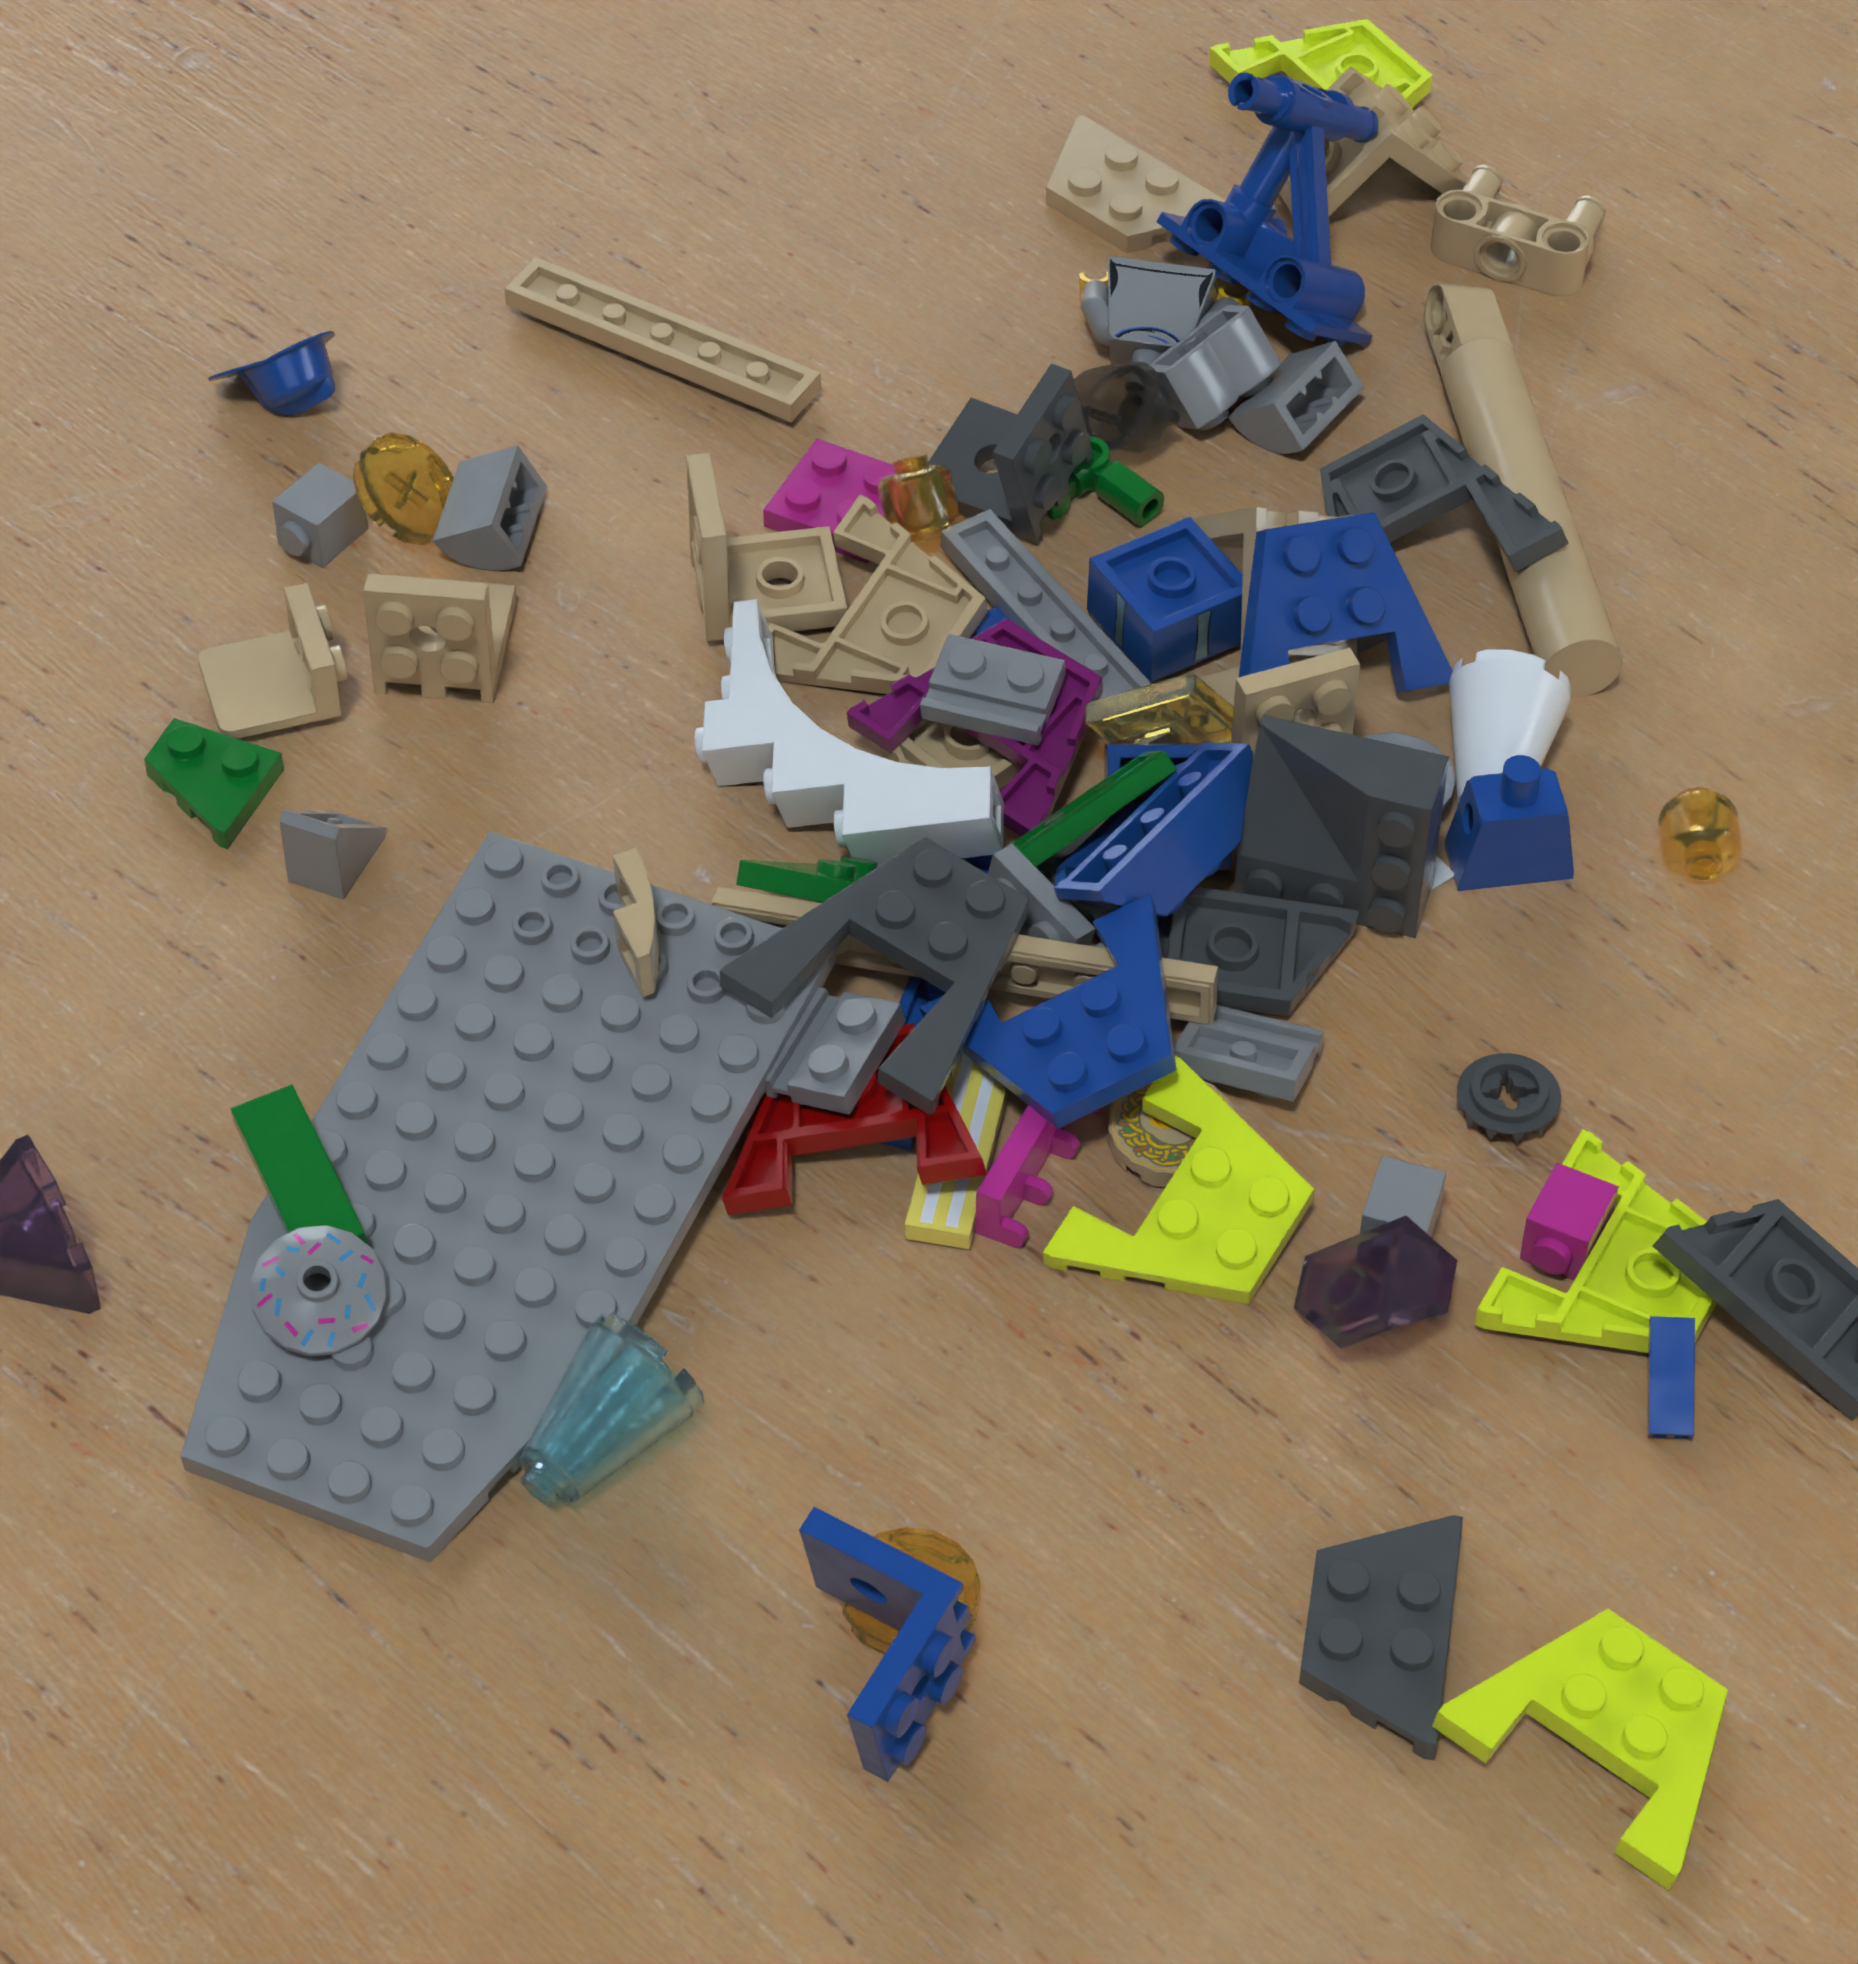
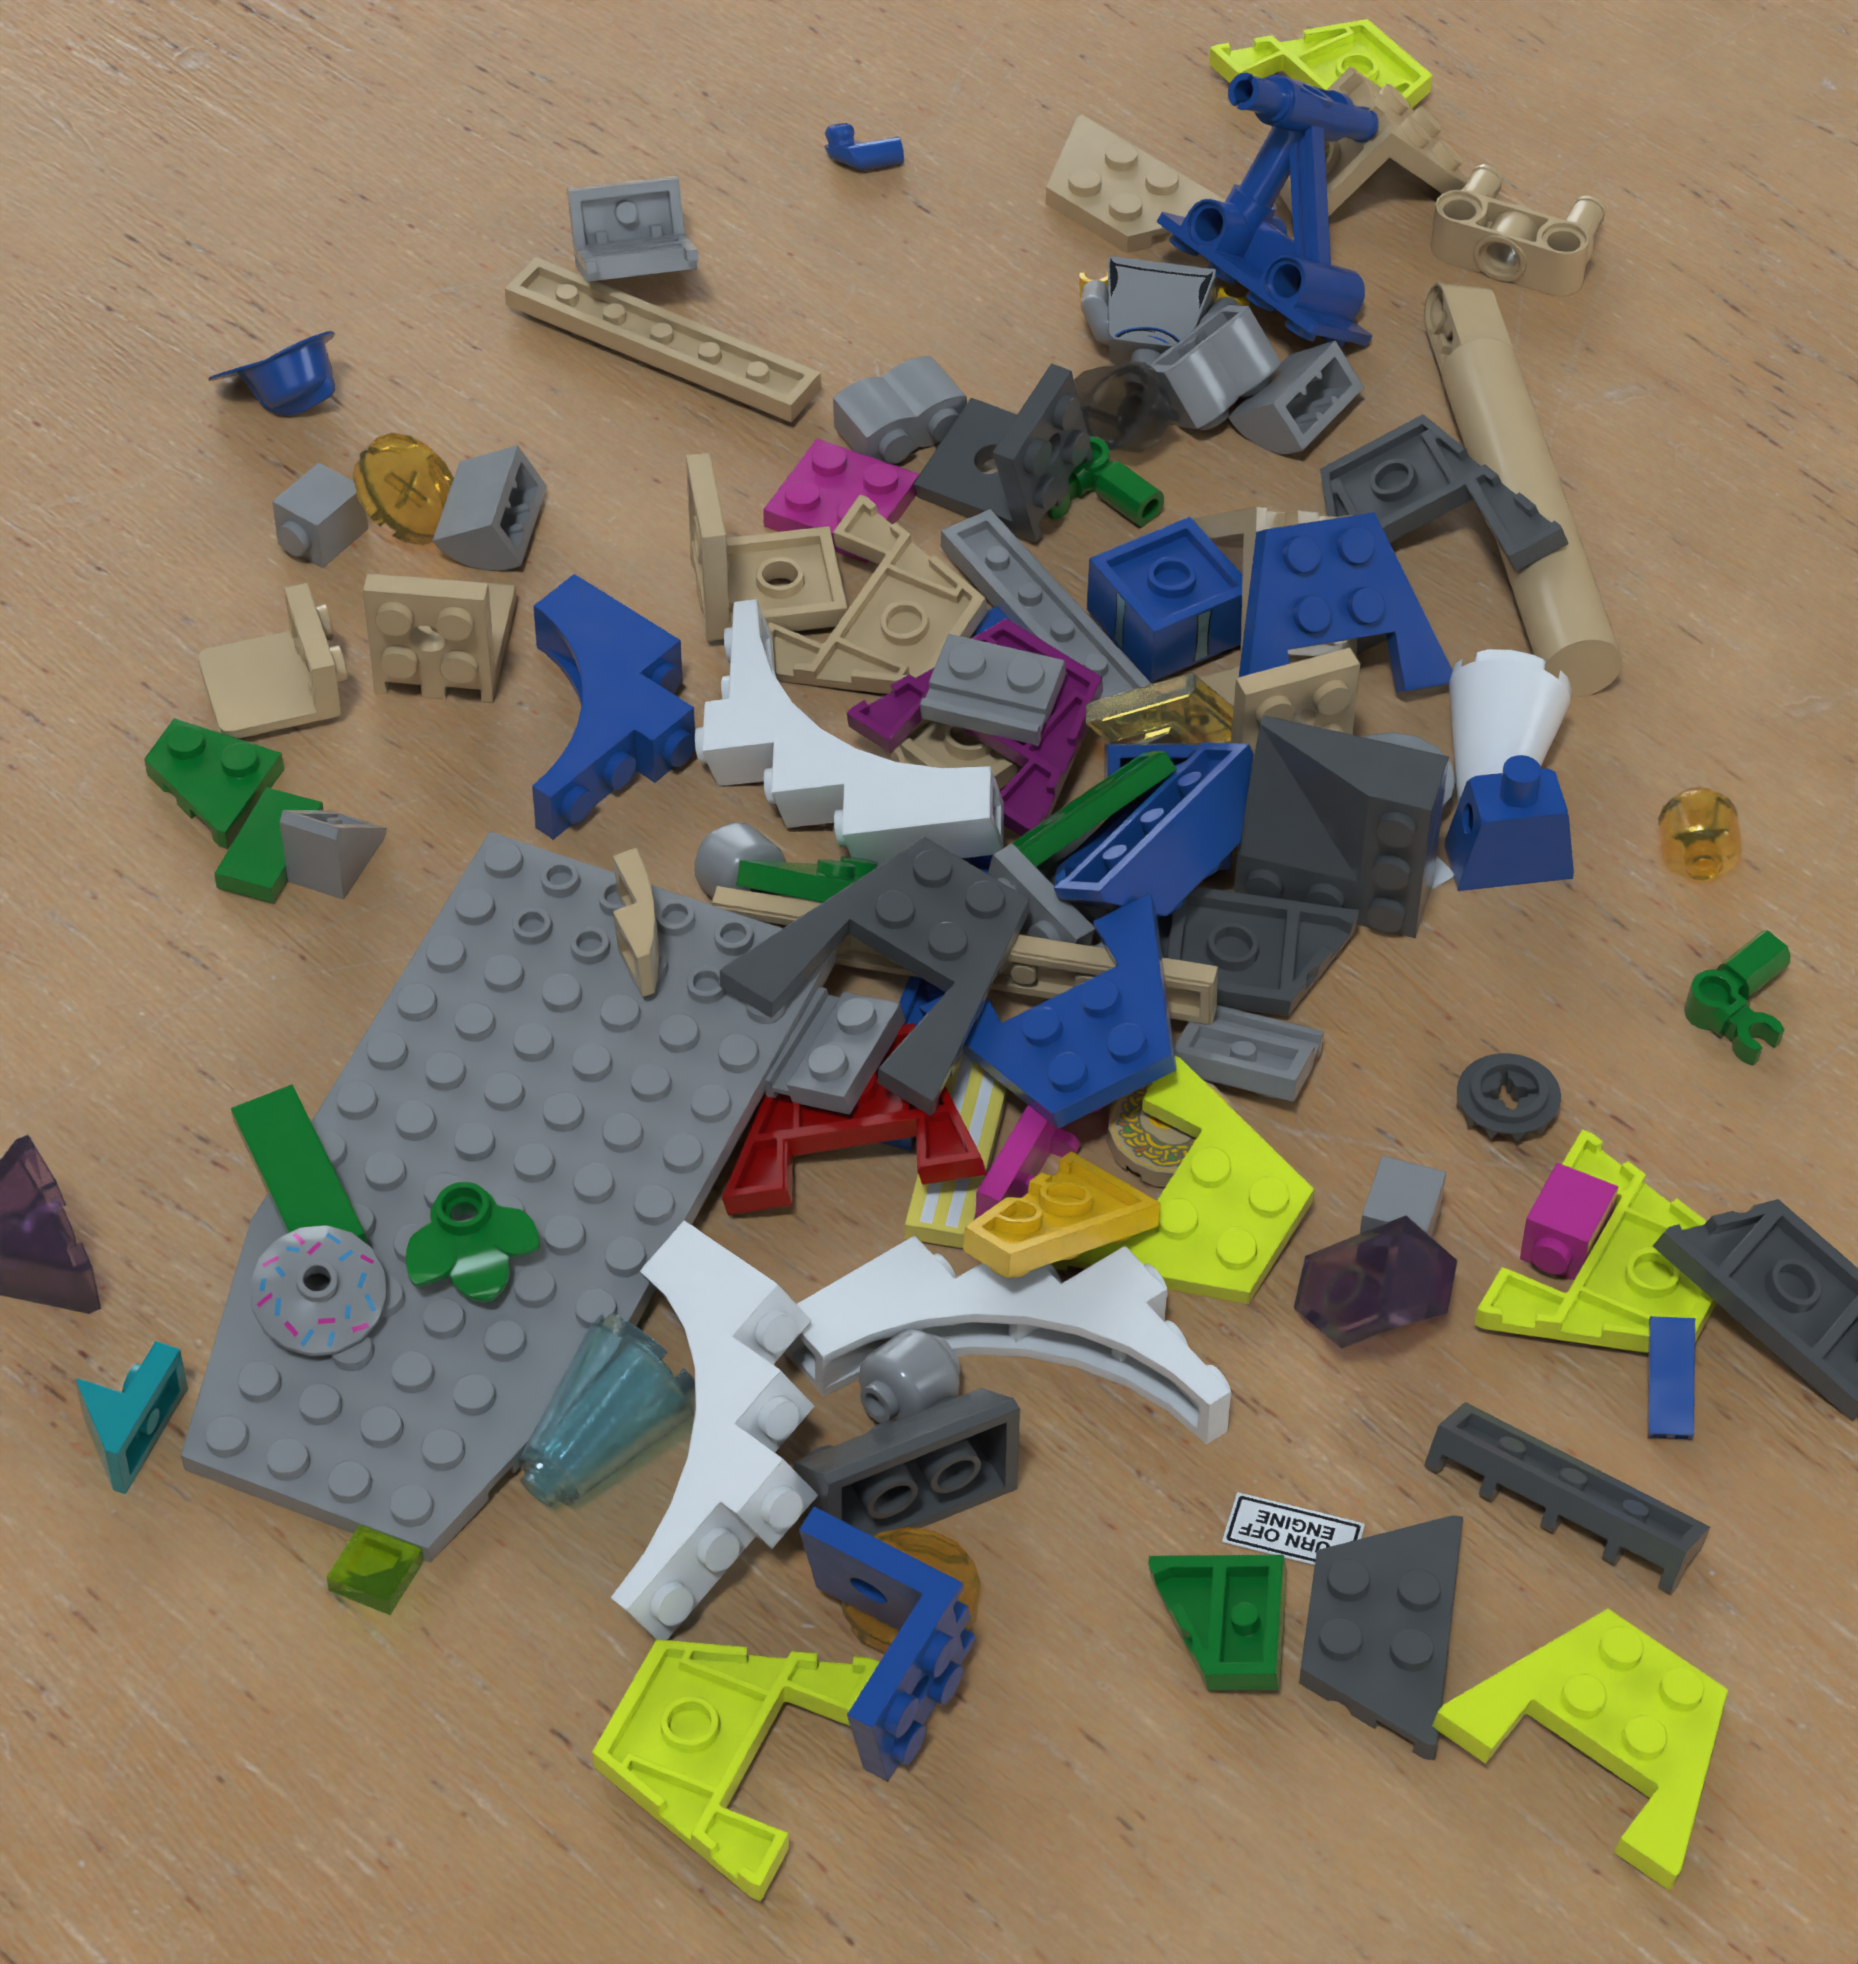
(131, 1421): none -> teal slope
(256, 857): none -> green tile
(375, 1569): none -> clear neon green tile
(472, 1250): none -> green plate
(626, 691): none -> blue arch
(629, 229): none -> light grey plate
(693, 1732): none -> neon yellow wing
(724, 848): none -> light grey head
(743, 1414): none -> white arch
(860, 154): none -> blue arm
(898, 411): none -> light grey brick
(908, 1375): none -> light grey head
(919, 497): clear yellow head -> none
(920, 1465): none -> dark grey slope
(1059, 1219): none -> yellow wing
(1096, 1321): none -> white arch
(1227, 1615): none -> green wing
(1286, 1529): none -> white sticker
(1569, 1491): none -> dark grey hinge
(1720, 996): none -> green bar

